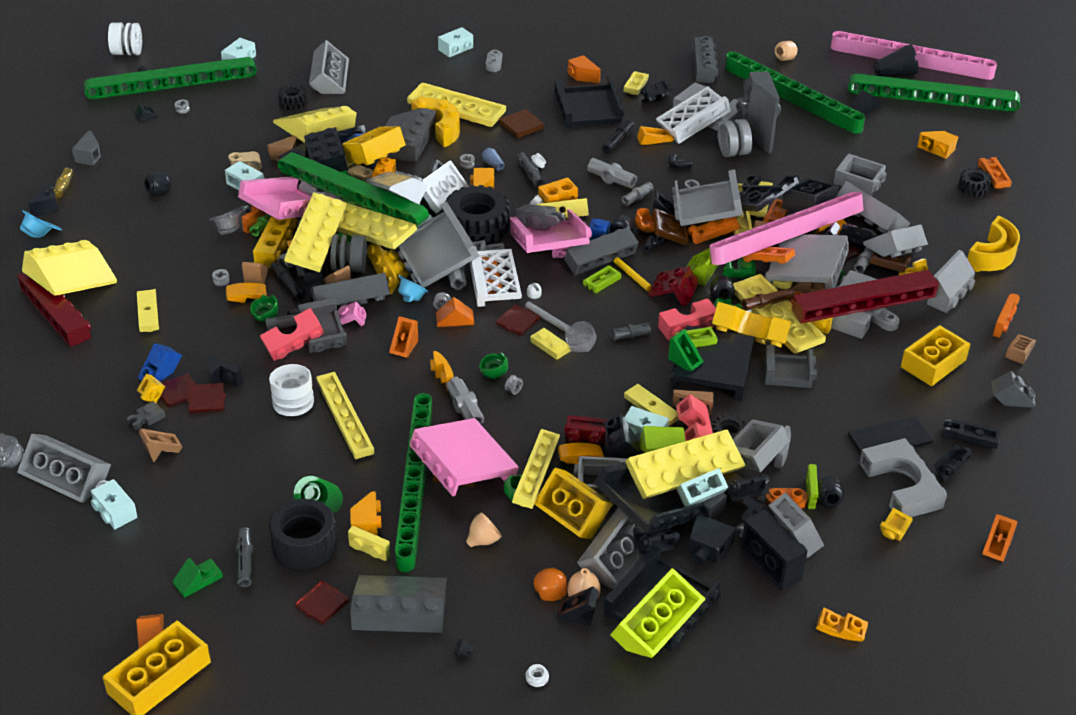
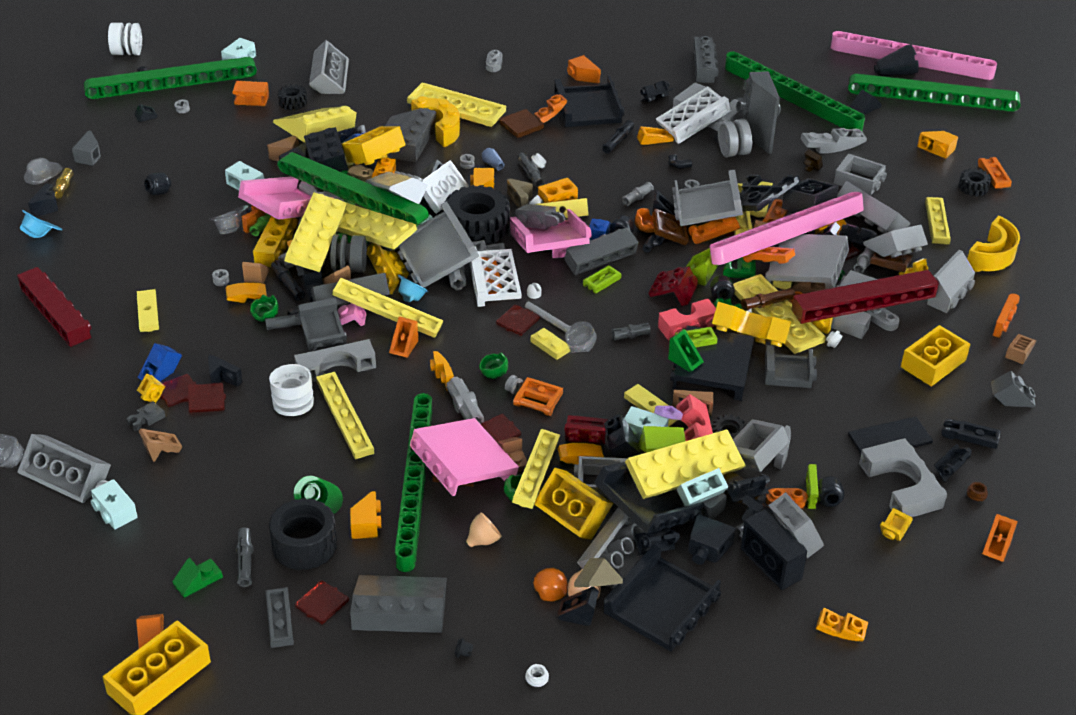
(41, 170): none -> clear piece
(68, 267): light yellow slope -> none
(246, 158): tan piece -> none
(251, 93): none -> orange brick
(279, 617): none -> dark grey tile
(281, 344): coral arch -> none
(356, 355): none -> light grey arch
(369, 543): light yellow plate -> none
(386, 306): none -> light yellow plate
(443, 297): light grey bush -> none
(454, 314): orange slope -> none
(455, 42): light aqua brick -> none
(501, 428): none -> clear red piece
(513, 448): none -> medium nougat slope
(519, 191): none -> dark tan slope
(538, 391): none -> orange plate
(554, 104): none -> orange slope
(597, 573): none -> dark tan slope
(612, 173): light grey piece -> none
(635, 83): light yellow plate -> none
(642, 282): yellow bar -> none
(658, 615): neon yellow slope -> none
(668, 412): none -> lavender tile
(786, 50): light nougat head -> none
(812, 161): none -> dark brown tile
(833, 339): none -> white plate
(837, 141): none -> light grey slope
(937, 220): none -> light yellow tile
(977, 491): none -> reddish brown plate

